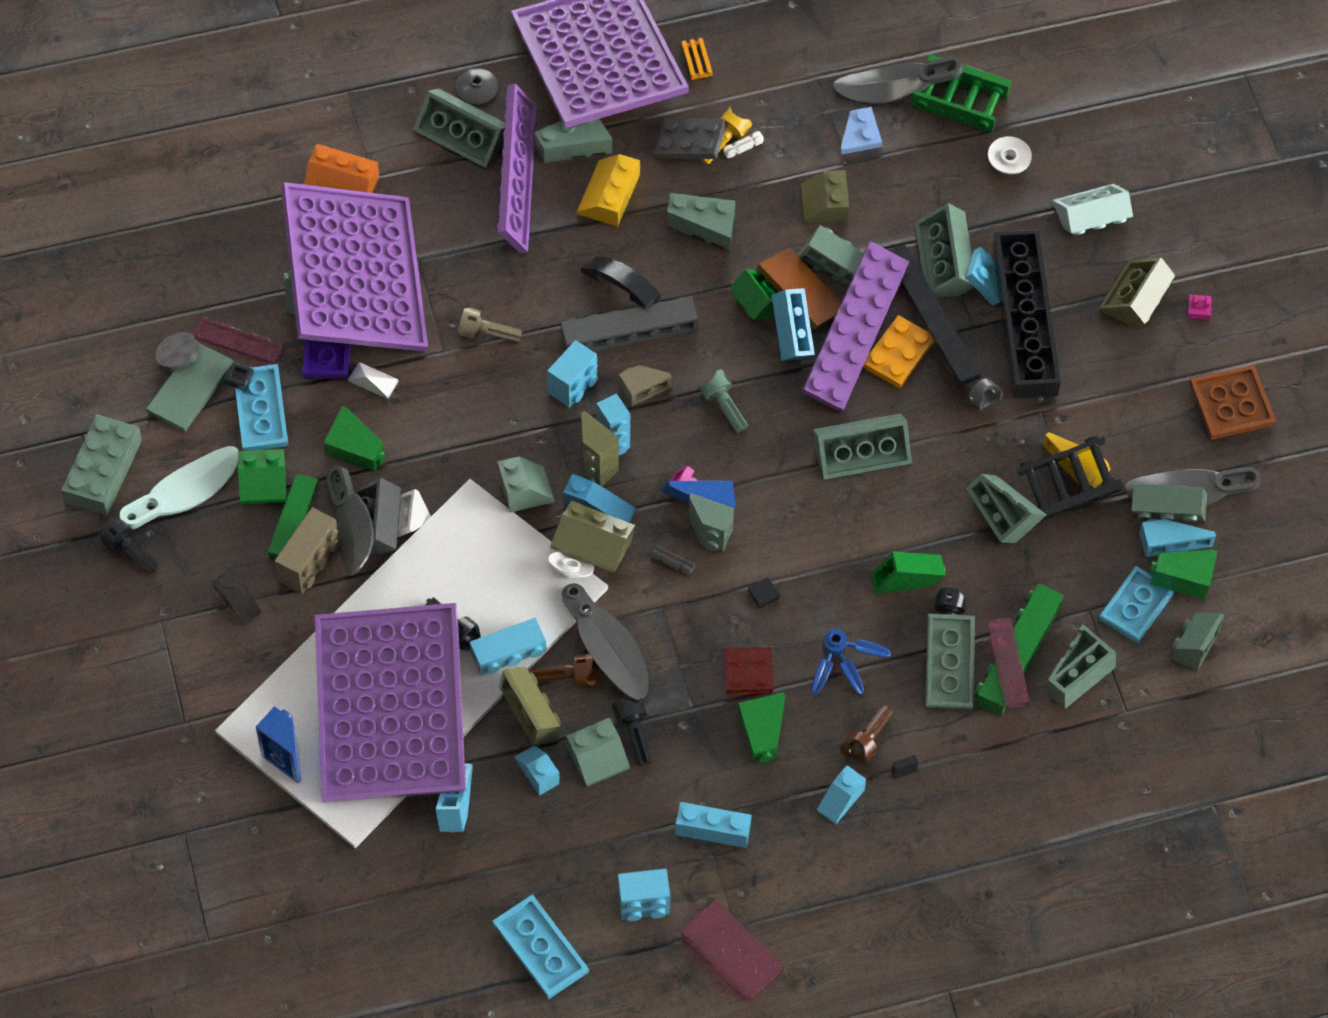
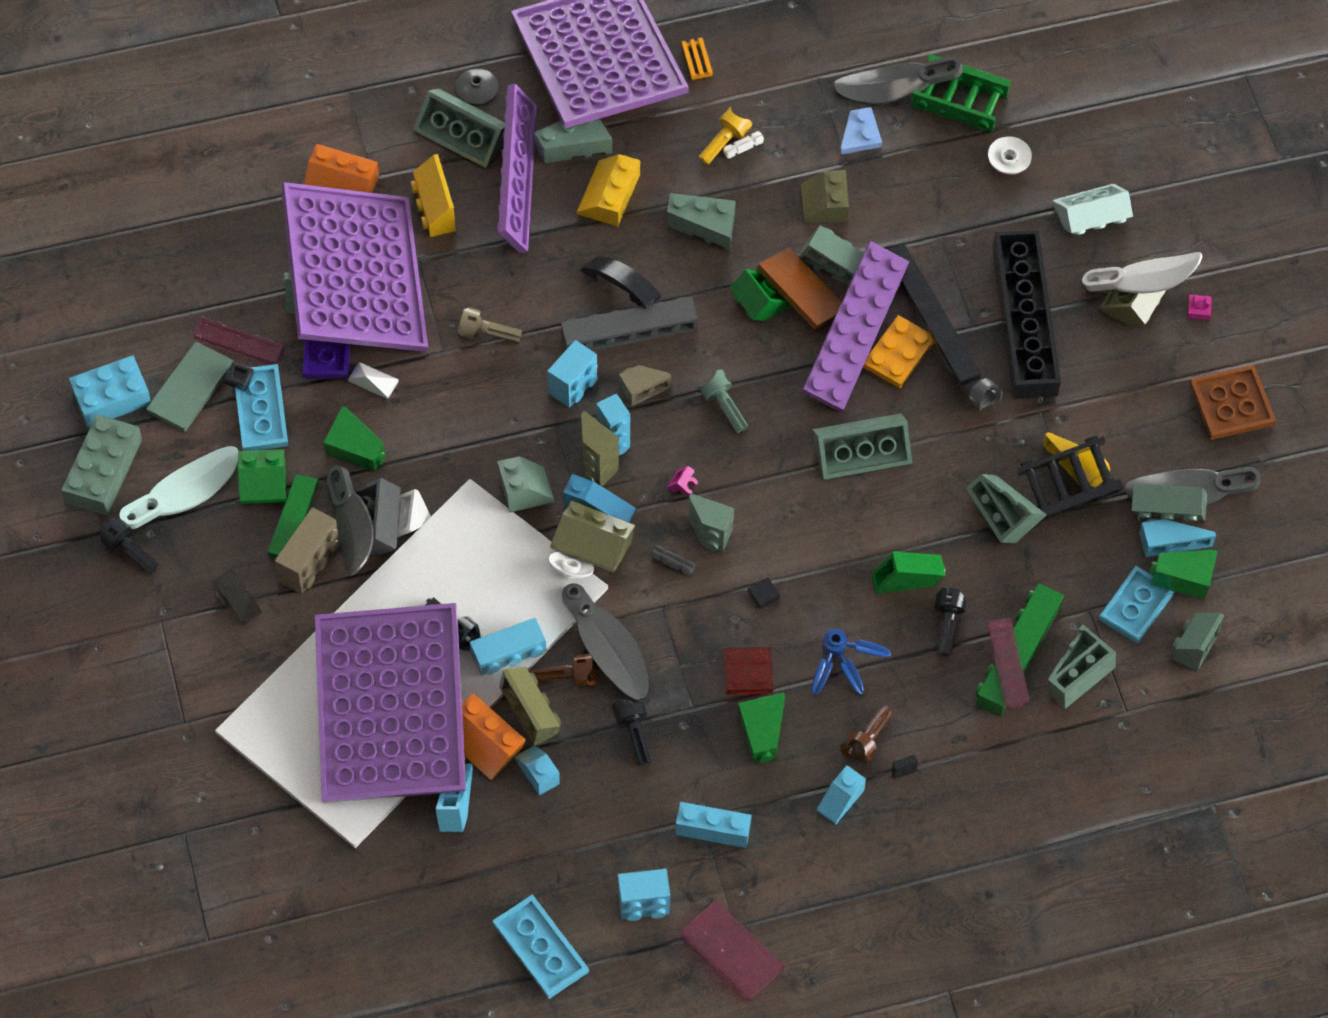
(110, 390): none -> medium azure brick
(177, 351): flat silver tile -> none
(279, 742): blue slope -> none
(433, 198): none -> yellow slope
(487, 738): none -> orange slope
(597, 752): sand green slope -> none
(690, 138): dark grey plate -> none
(713, 490): blue slope -> none
(793, 324): medium azure brick -> none
(945, 251): sand green slope -> none
(950, 661): sand green tile -> none
(983, 276): medium azure wing -> none
(1144, 276): none -> white plant

